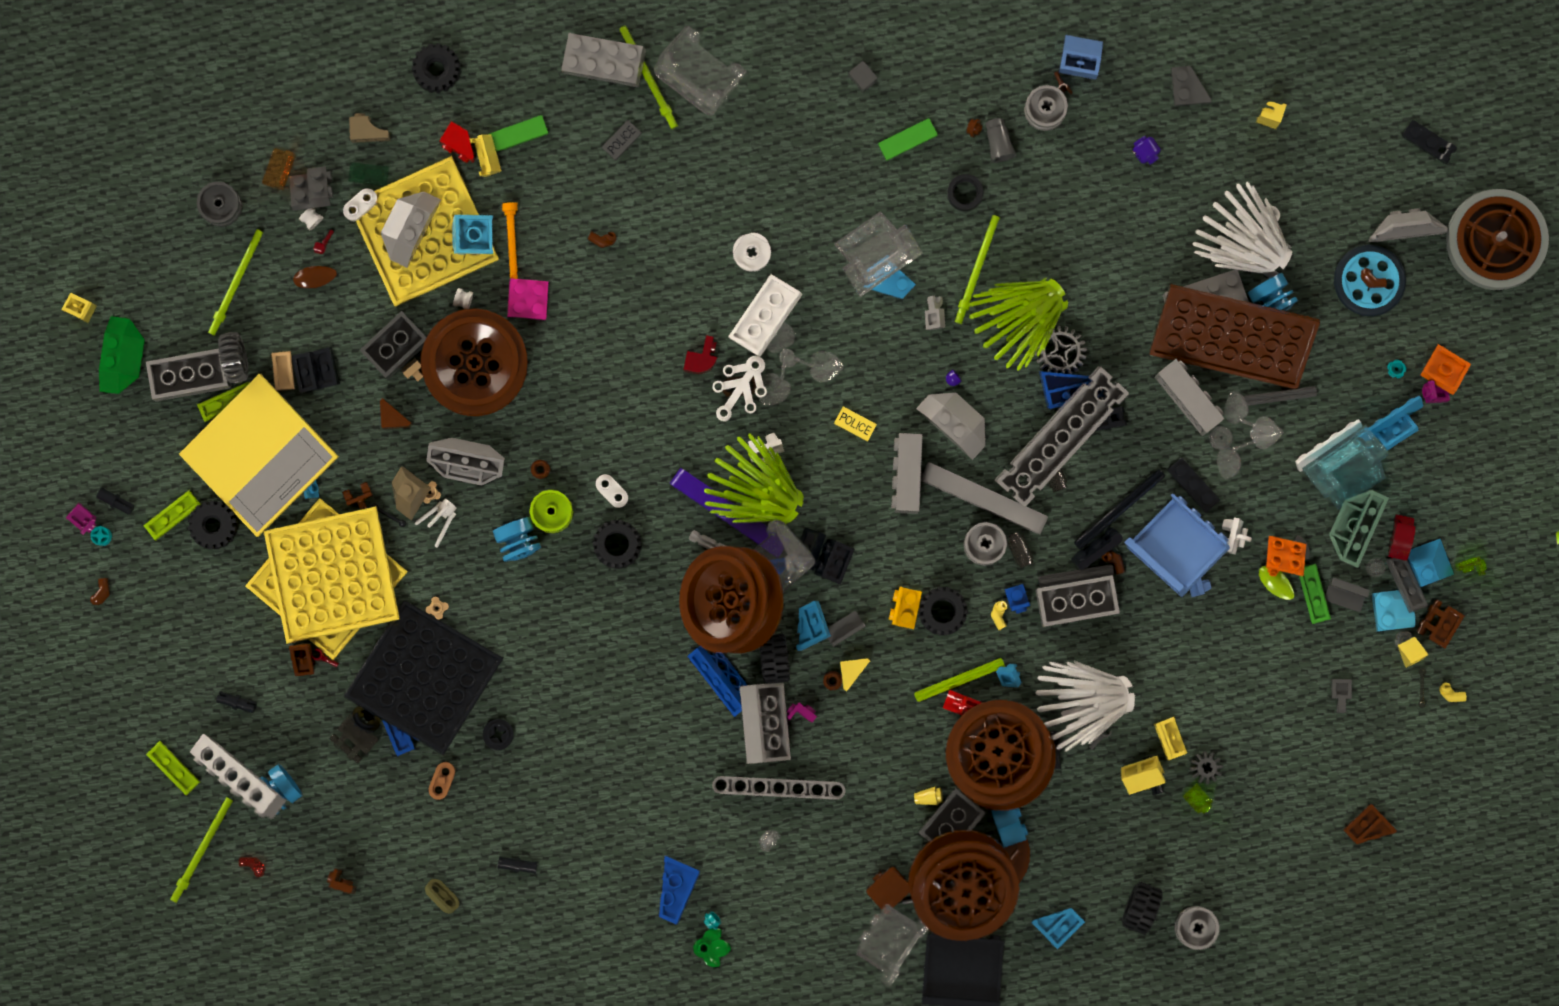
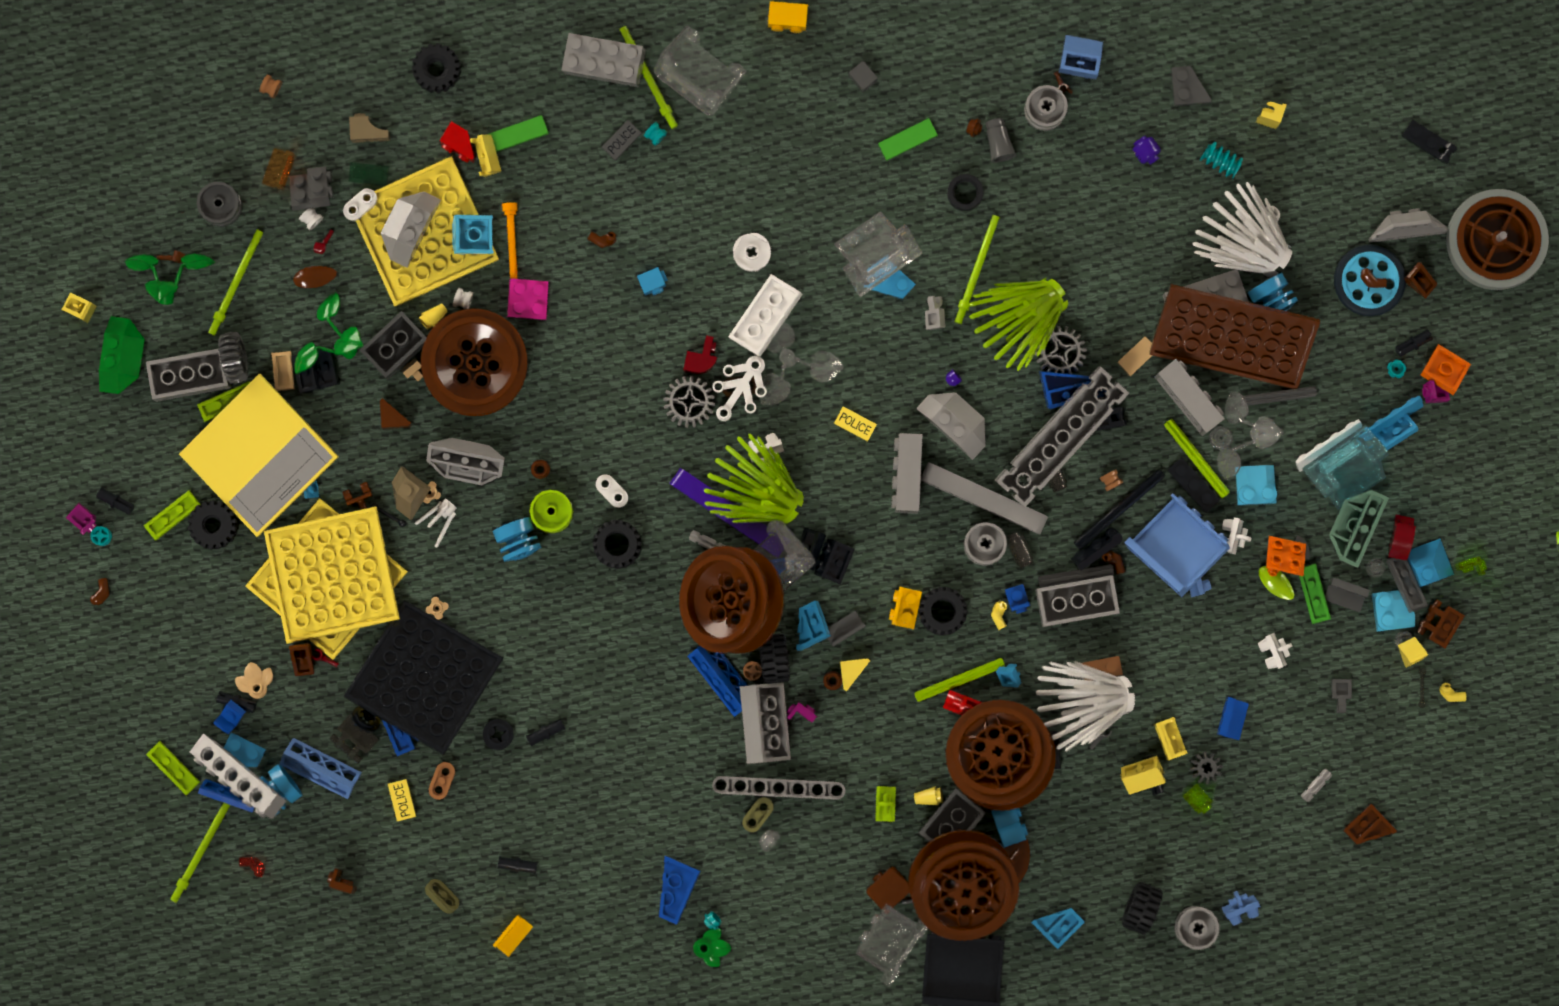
(164, 290): none -> green plant
(176, 257): none -> reddish brown hand
(223, 794): none -> blue tile
(229, 717): none -> blue bracket
(244, 750): none -> dark azure wing
(254, 677): none -> tan plate
(270, 86): none -> medium nougat wheel
(317, 771): none -> medium blue fence
(345, 346): none -> green plant
(402, 800): none -> light yellow tile
(433, 316): none -> light yellow cone
(513, 935): none -> yellow panel
(545, 732): none -> black pin
(652, 281): none -> dark azure brick
(655, 133): none -> teal wheel
(679, 401): none -> light grey gear
(752, 668): none -> medium nougat wheel
(757, 814): none -> olive plate
(787, 16): none -> yellow brick
(885, 803): none -> lime hips
(1109, 665): none -> medium nougat plate
(1111, 480): none -> medium nougat wheel
(1136, 356): none -> tan tile
(1196, 458): none -> lime axle
(1222, 159): none -> teal piece
(1232, 718): none -> blue panel
(1240, 905): none -> medium blue hips
(1256, 485): none -> medium azure slope
(1271, 643): none -> white hips
(1316, 785): none -> light grey axle
(1413, 343): none -> black axle
(1420, 280): none -> reddish brown slope

